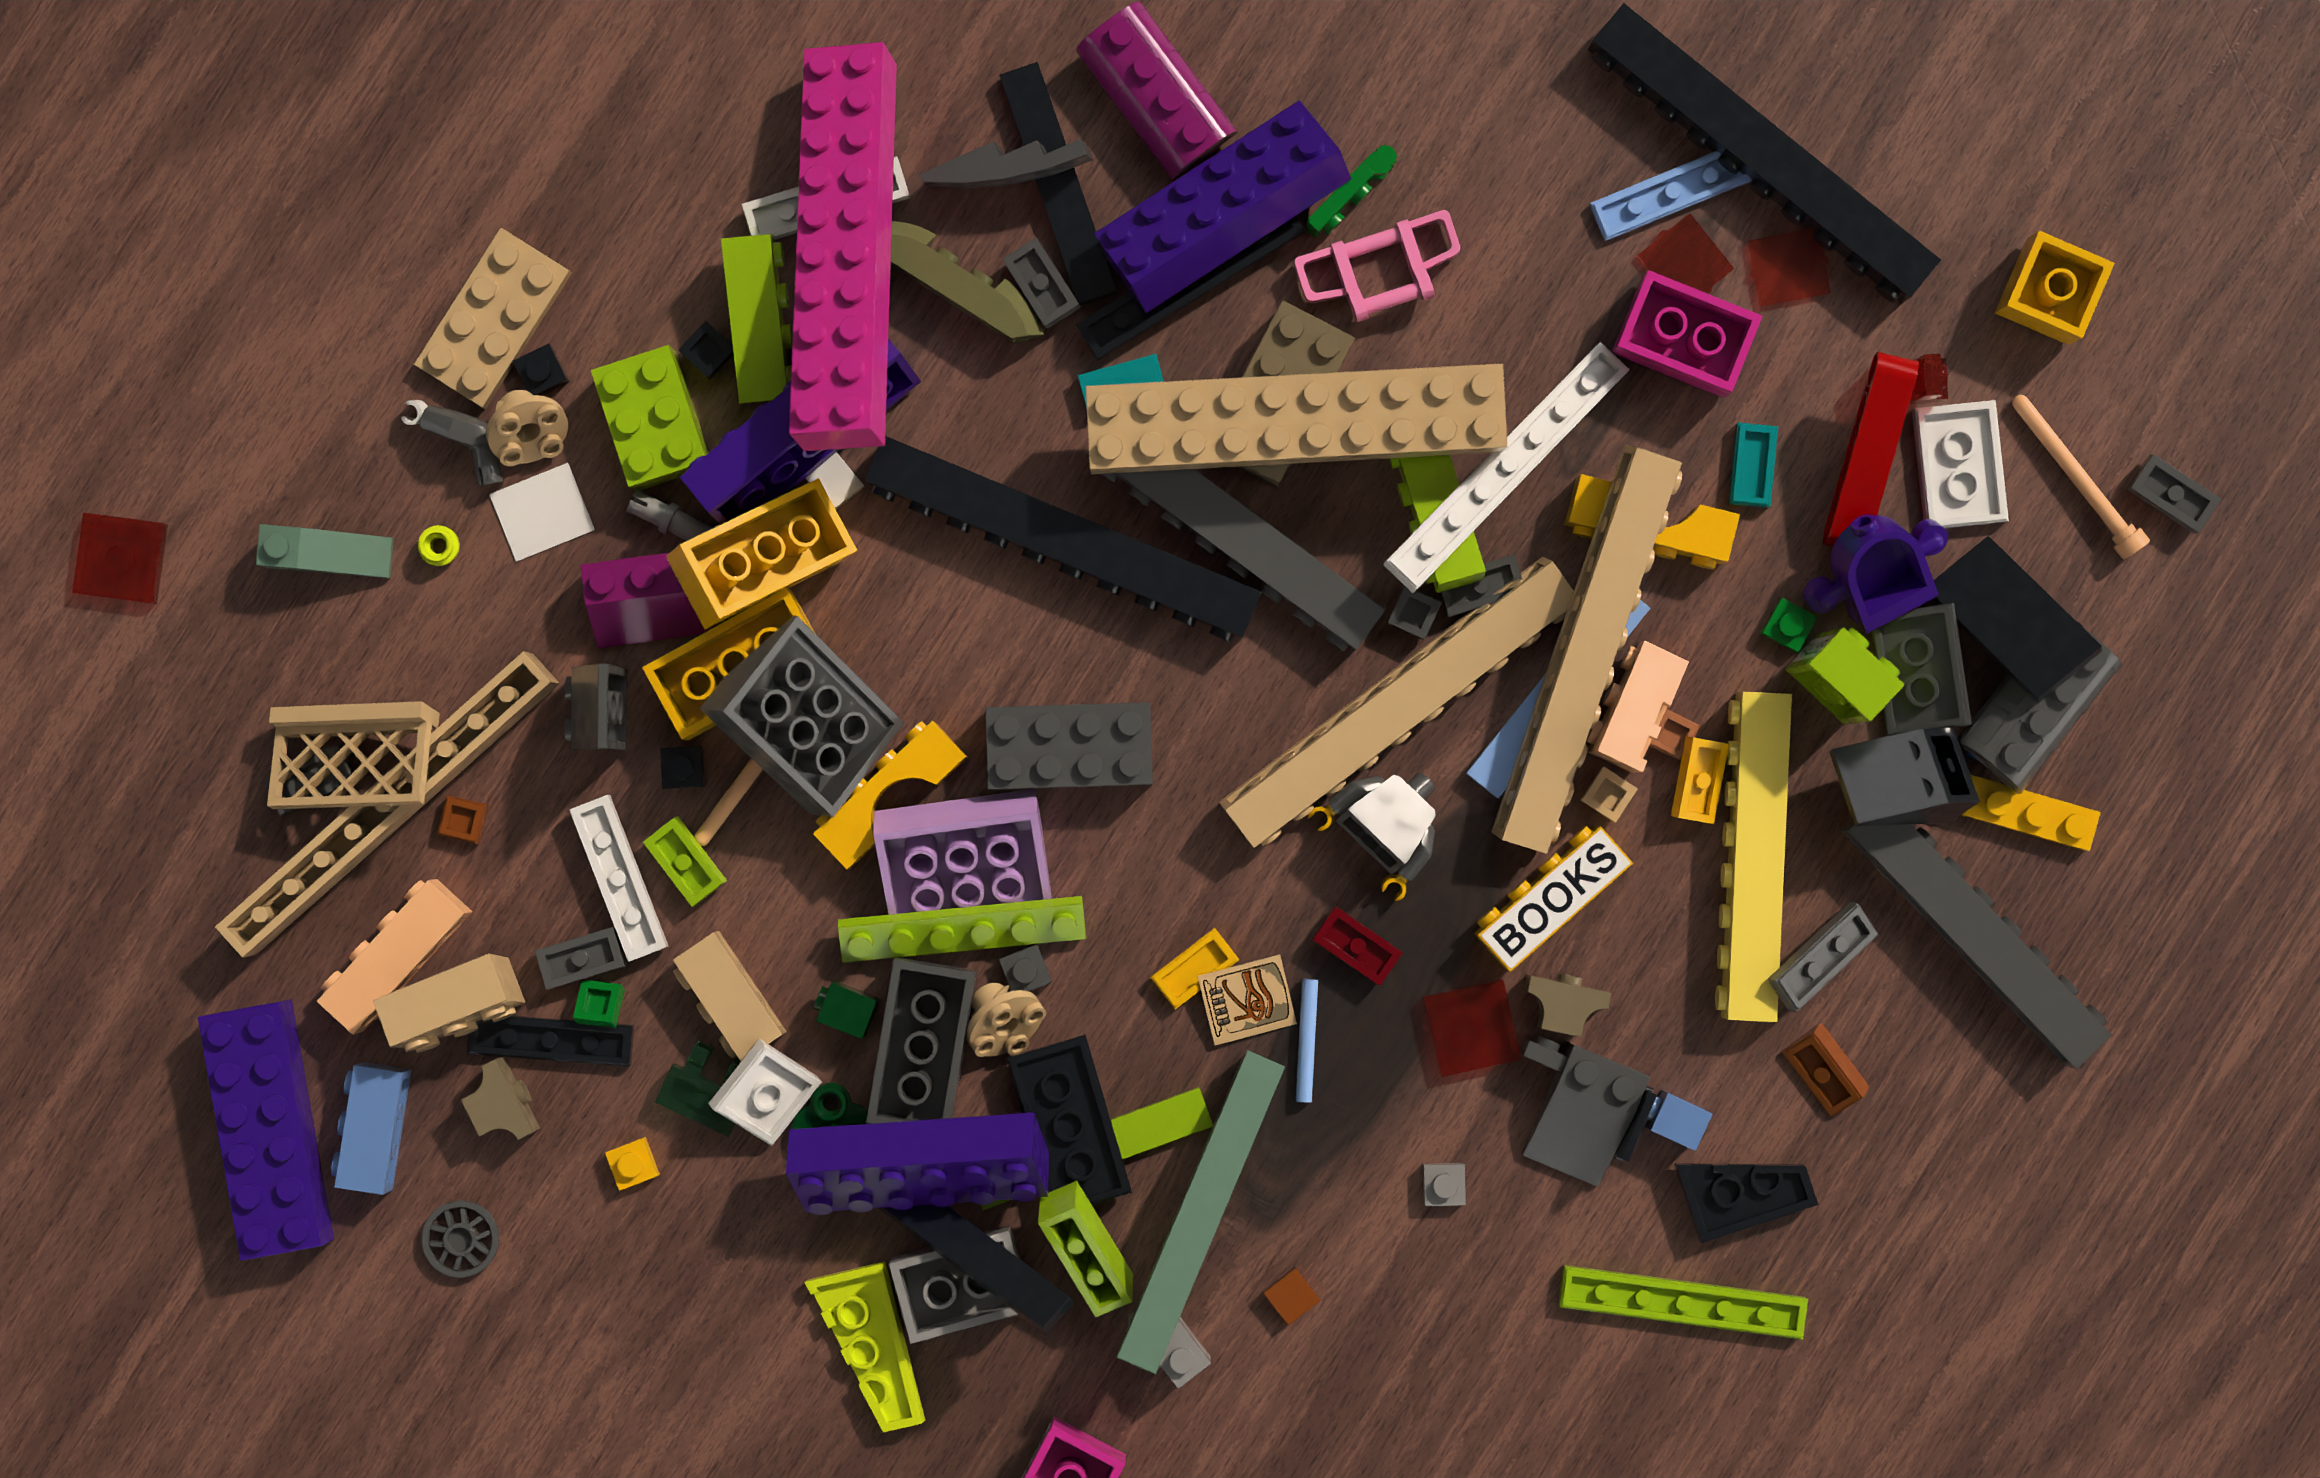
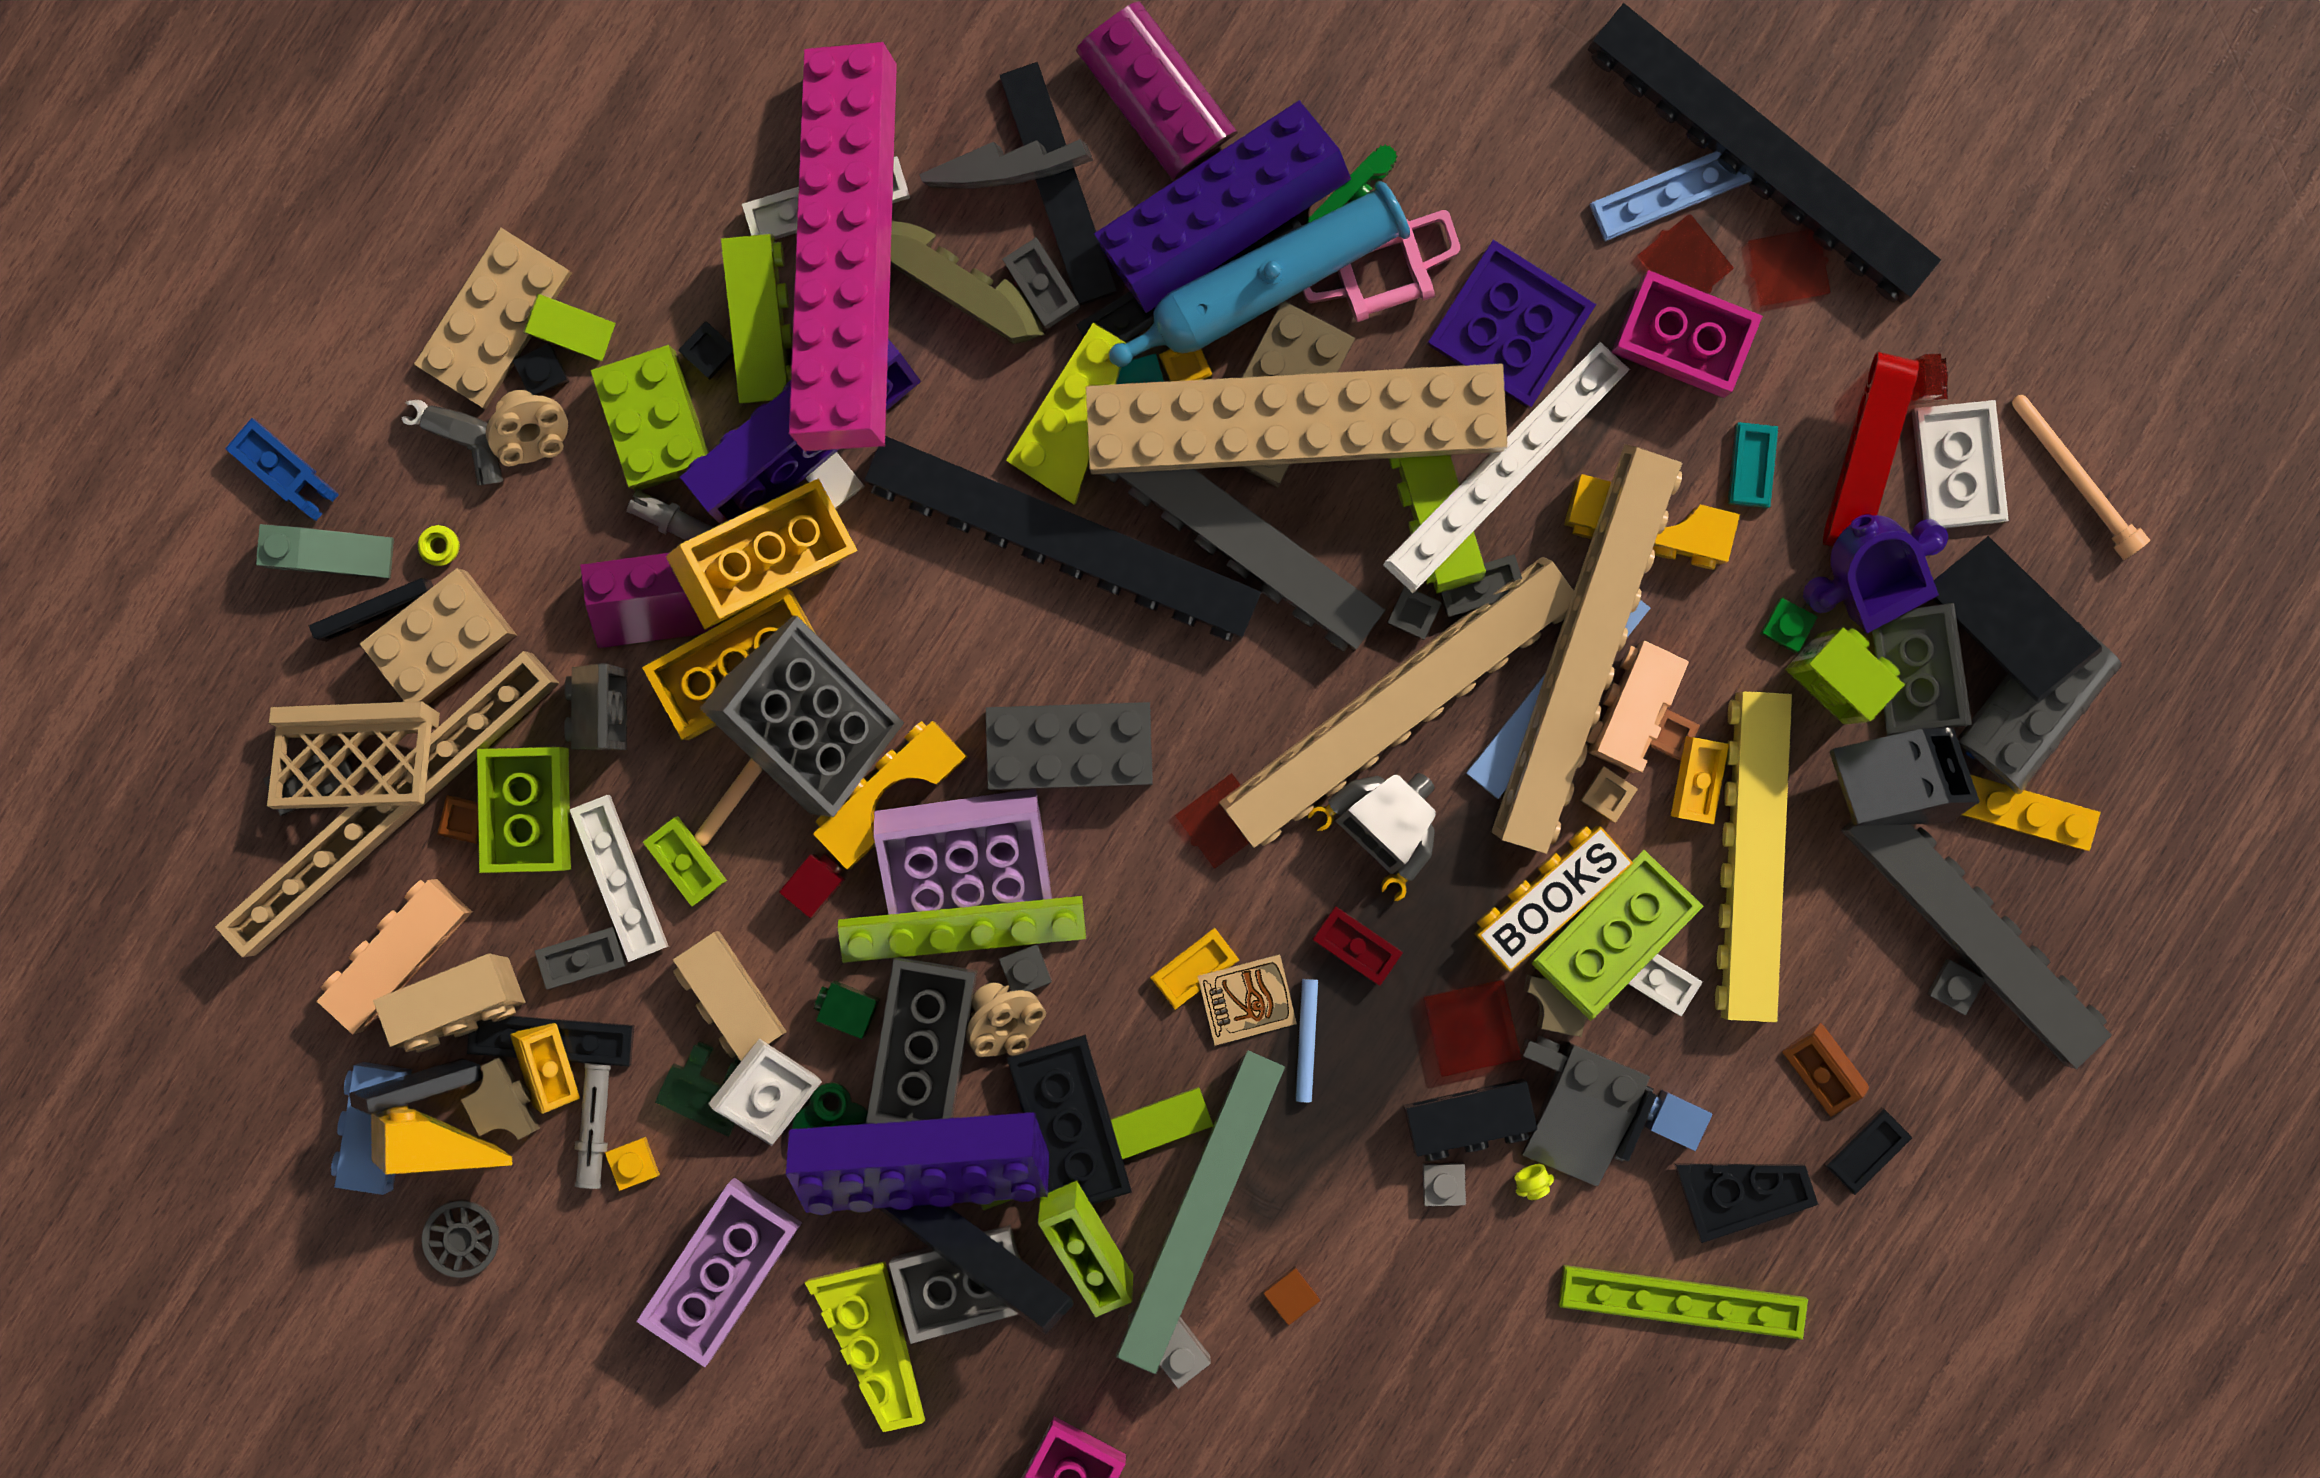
(120, 558): clear red tile -> none
(266, 1129): dark purple brick -> none
(278, 466): none -> blue hinge
(369, 610): none -> black tile
(415, 1086): none -> black tile
(418, 1143): none -> yellow slope
(438, 638): none -> tan brick
(523, 809): none -> lime brick
(542, 512): white sticker -> none
(545, 1067): none -> yellow slope
(569, 327): none -> lime tile
(590, 1174): none -> light grey pin
(598, 1003): green plate -> none
(682, 767): black plate -> none
(719, 1272): none -> lavender brick
(813, 884): none -> dark red brick
(1057, 440): none -> neon yellow wing
(1185, 365): none -> yellow tile
(1211, 825): none -> clear red piece
(1268, 276): none -> dark azure piece
(1470, 1119): none -> black brick
(1514, 319): none -> dark purple plate
(1533, 1182): none -> neon yellow plate
(1617, 935): none -> lime tile
(1666, 984): none -> white plate
(1823, 957): dark grey tile -> none
(1868, 1151): none -> black tile
(1955, 987): none -> dark grey plate
(2054, 288): yellow brick -> none
(2173, 494): dark grey plate -> none

